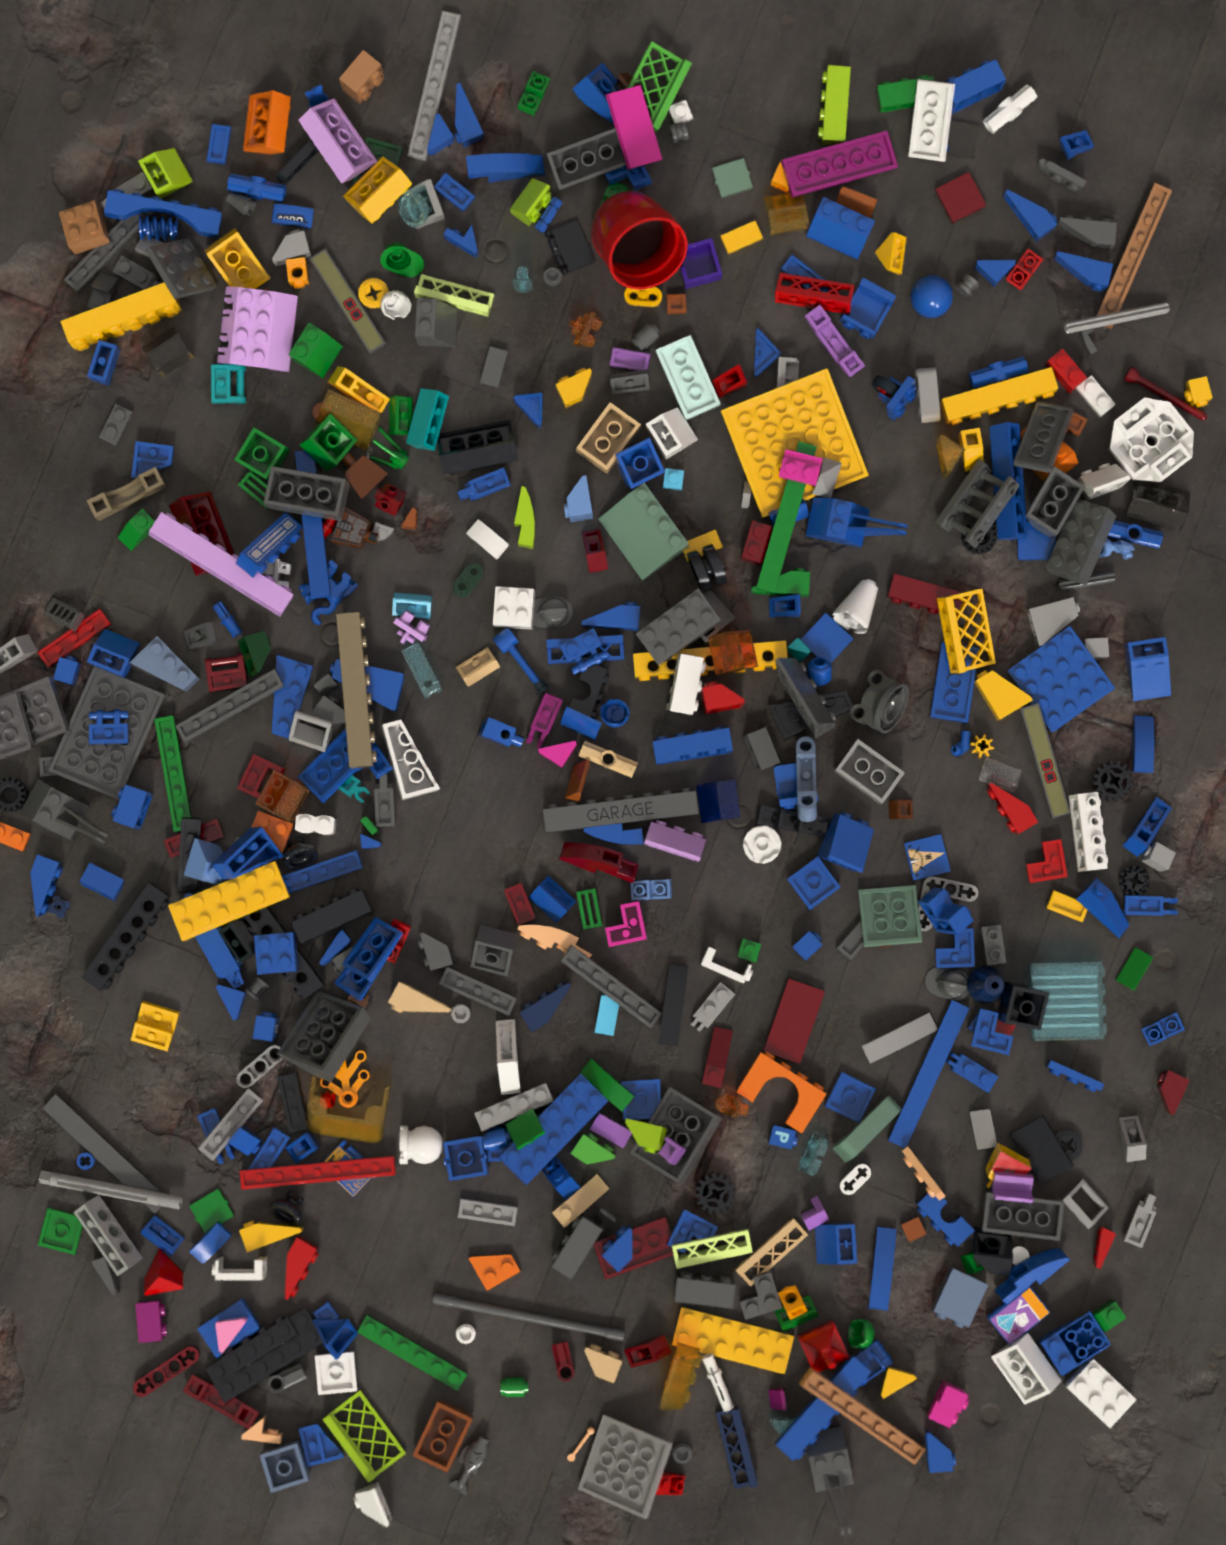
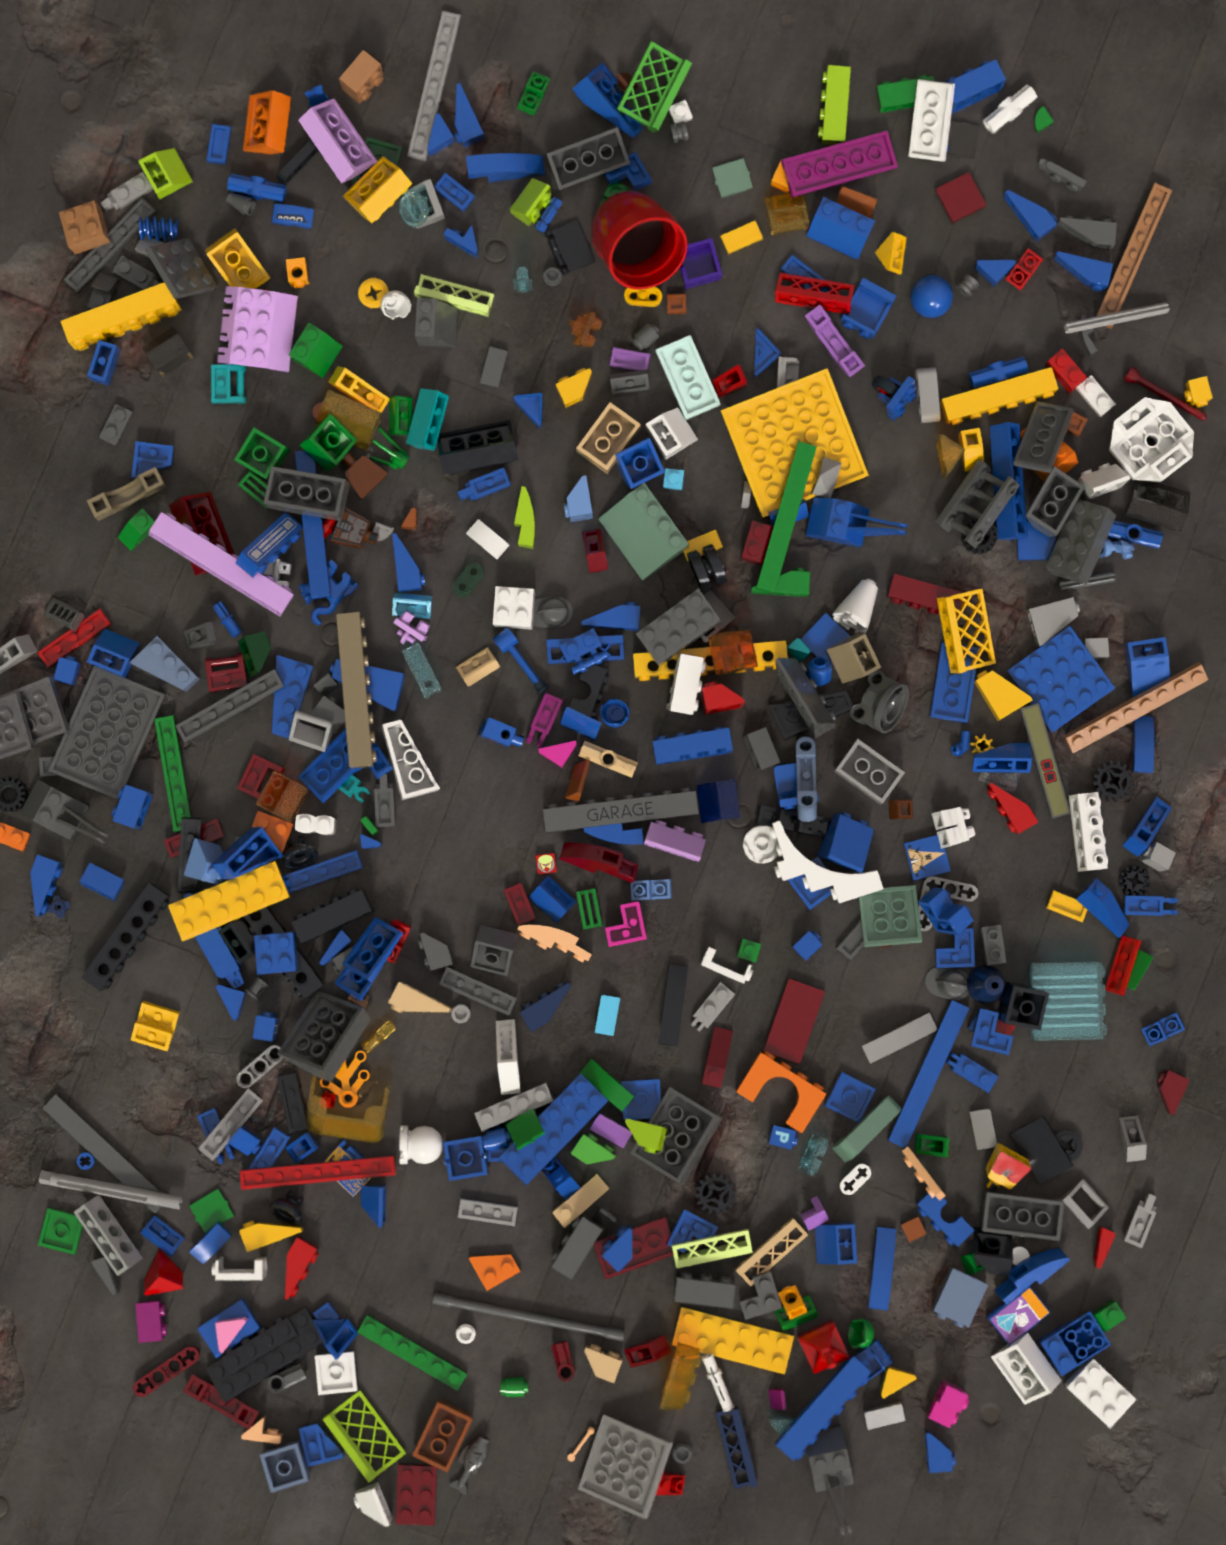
(109, 733): blue plate -> none
(123, 206): blue arch -> none
(293, 246): light grey slope -> none
(347, 301): olive tile -> none
(374, 1202): none -> blue slope
(378, 1037): none -> clear yellow axle
(390, 499): dark red brick -> none
(401, 260): green piece -> none
(407, 571): none -> blue slope
(416, 1494): none -> dark red plate
(546, 863): none -> tile
(610, 986): dark grey tile -> none
(633, 127): dark pink tile -> none
(672, 1151): medium lavender panel -> none
(731, 1106): clear orange hips -> none
(785, 606): blue slope -> none
(800, 467): dark pink plate -> none
(845, 885): none -> white arch
(853, 658): none -> dark tan slope
(862, 1416): medium nougat tile -> none
(884, 1415): none -> slope
(932, 1145): none -> green slope
(955, 819): none -> white hips
(1006, 758): none -> blue slope
(1012, 1187): medium lavender panel -> none
(1042, 119): none -> green tile
(1053, 865): red plate -> none
(1073, 1076): blue plate -> none
(1075, 143): blue slope -> none
(1122, 965): none -> red tile
(1136, 707): none -> medium nougat plate

